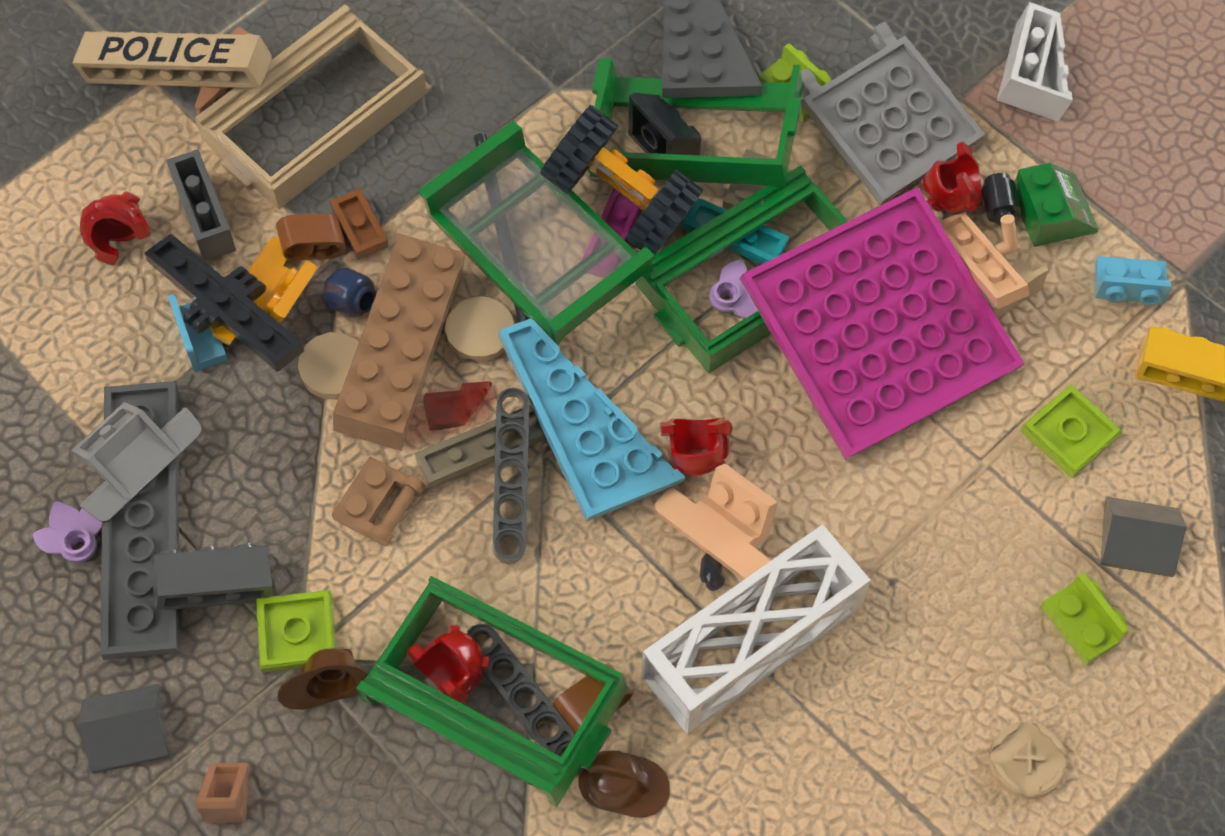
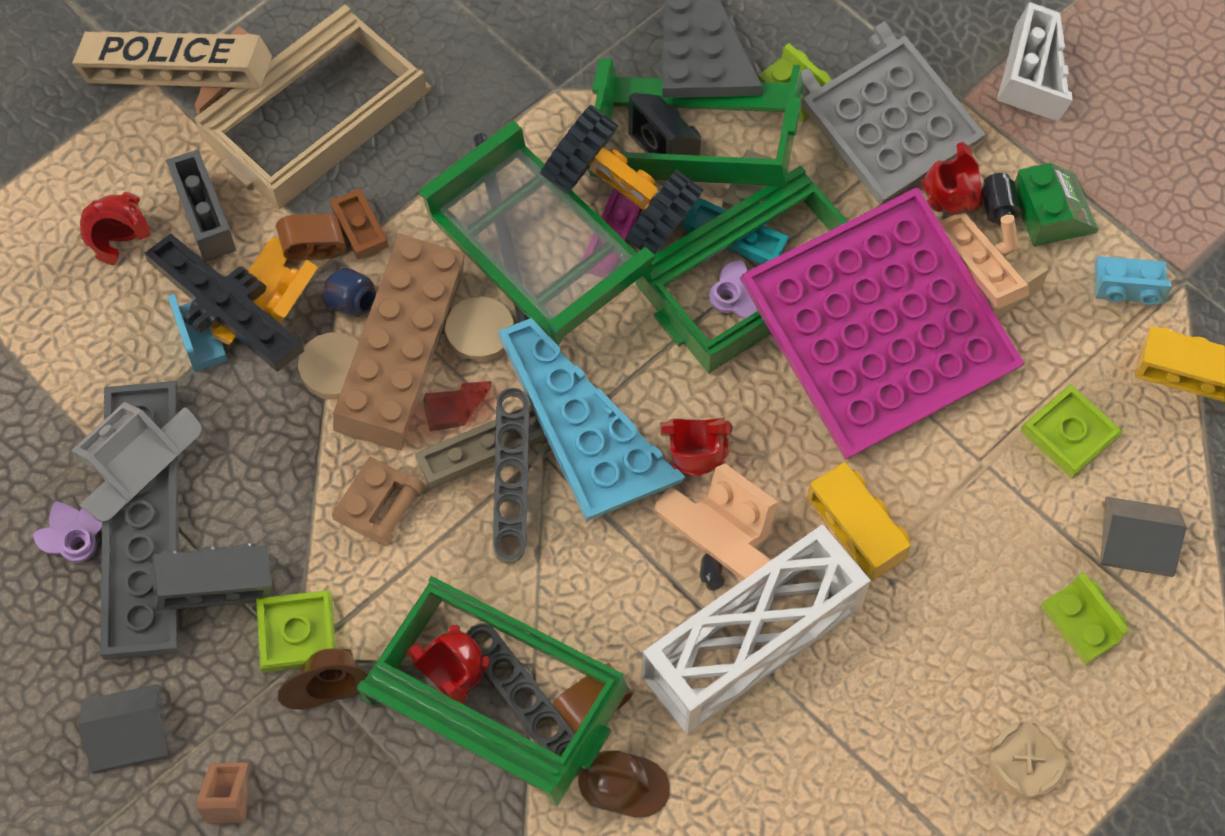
(859, 520): none -> yellow brick

